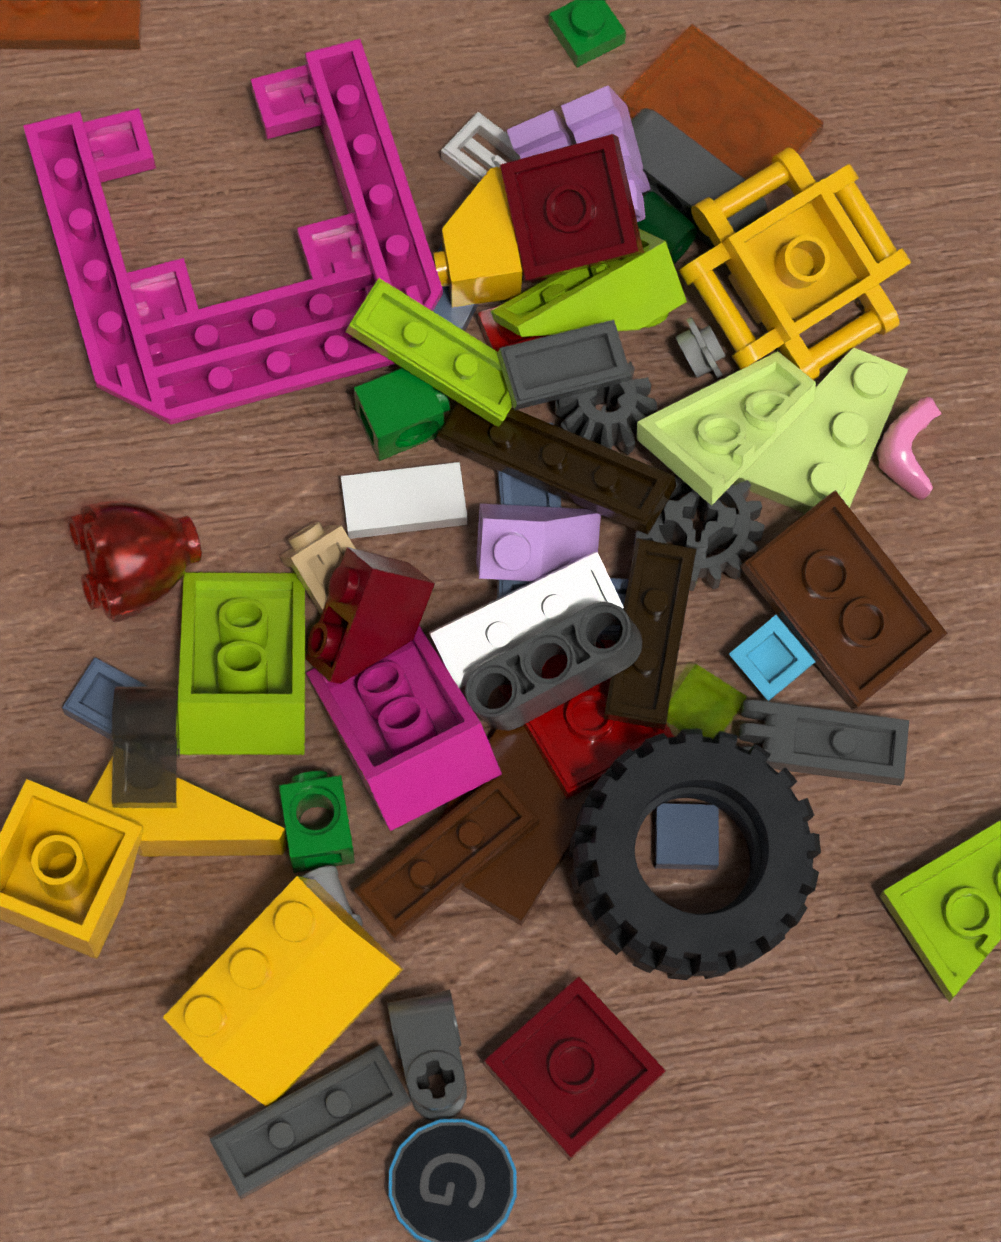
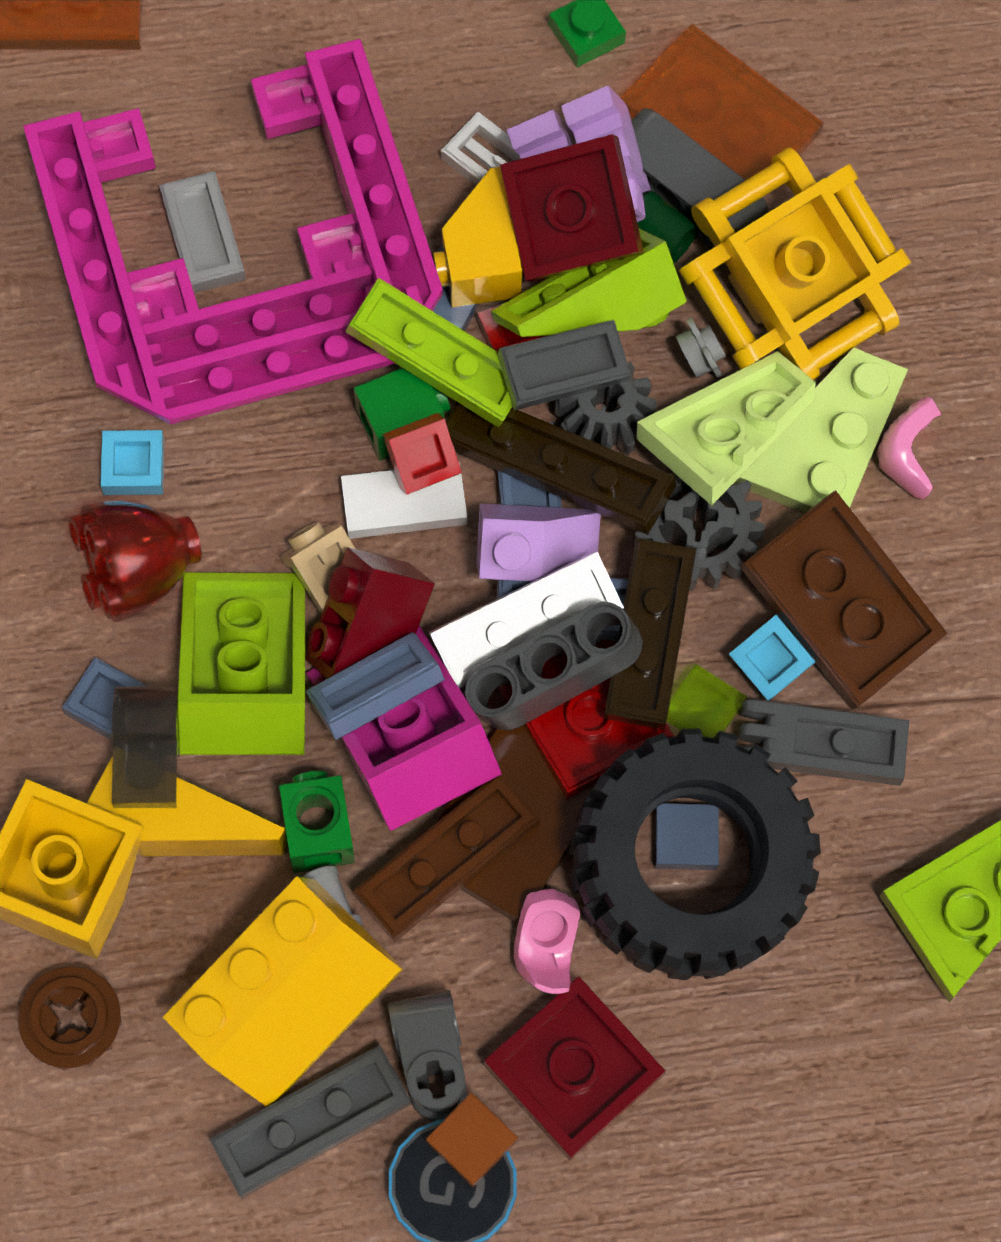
(68, 988): none -> reddish brown gear
(132, 462): none -> medium azure plate
(202, 231): none -> light grey tile
(375, 685): none -> sand blue tile
(422, 453): none -> plate
(471, 1140): none -> dark orange tile
(546, 940): none -> bright pink hair

